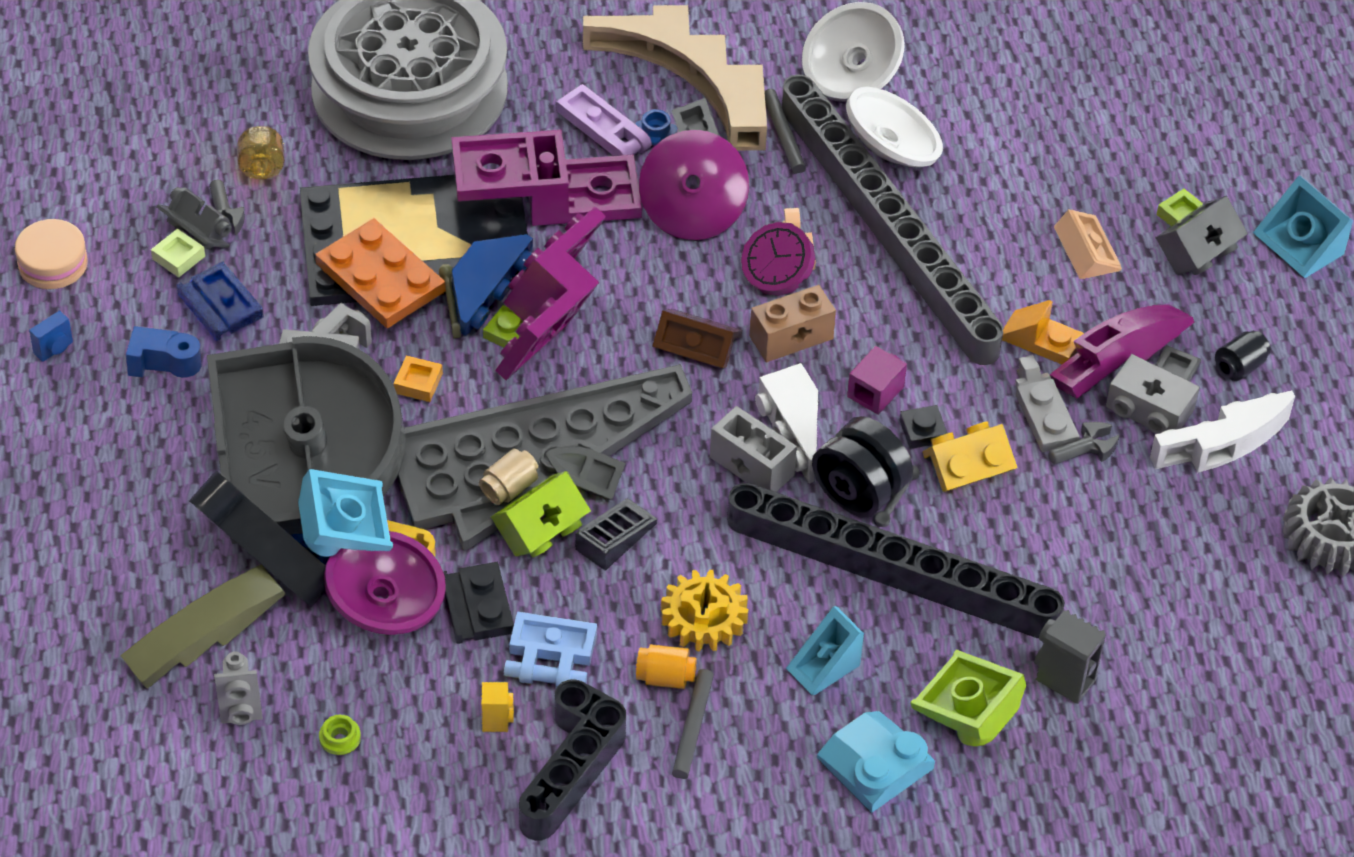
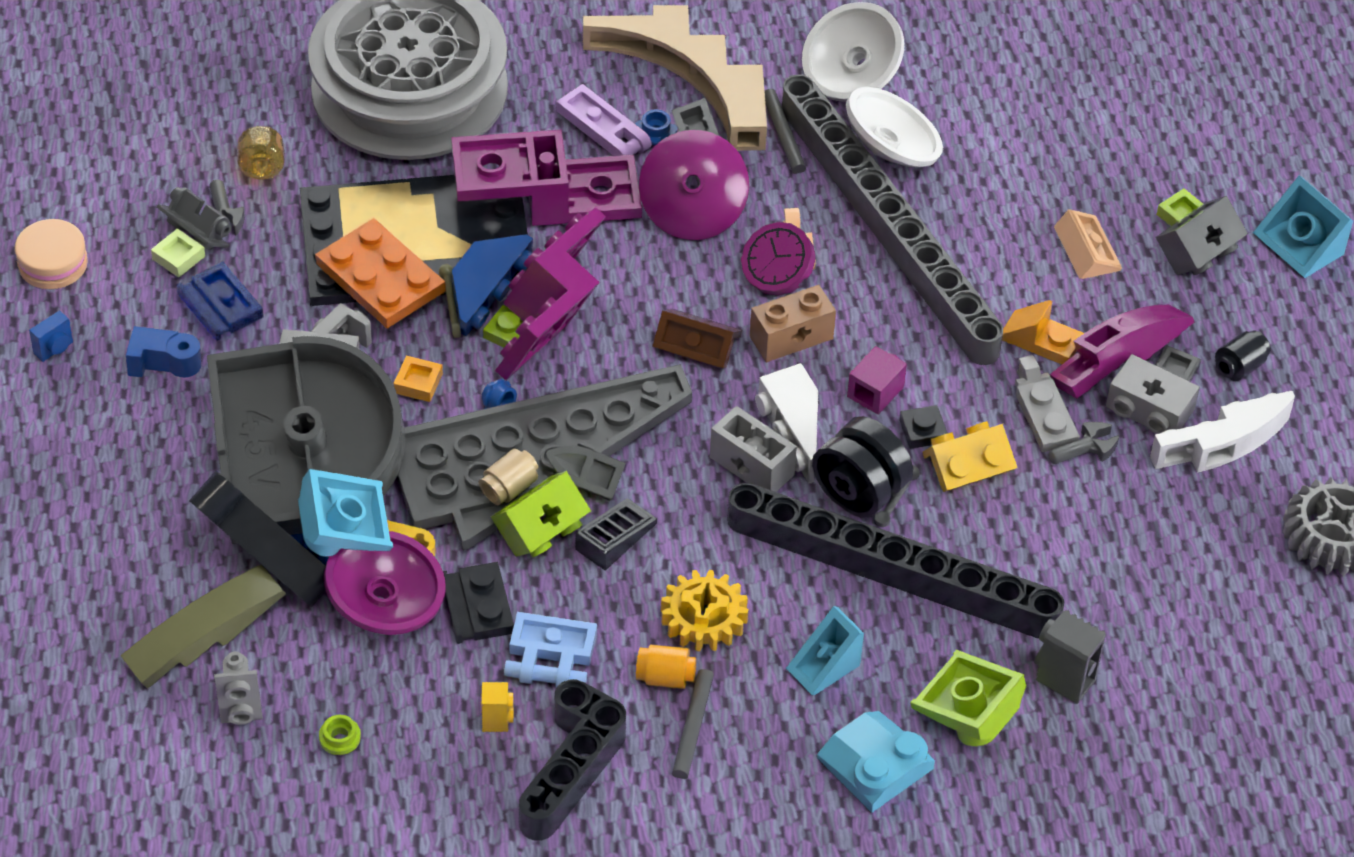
(498, 394): none -> blue plate

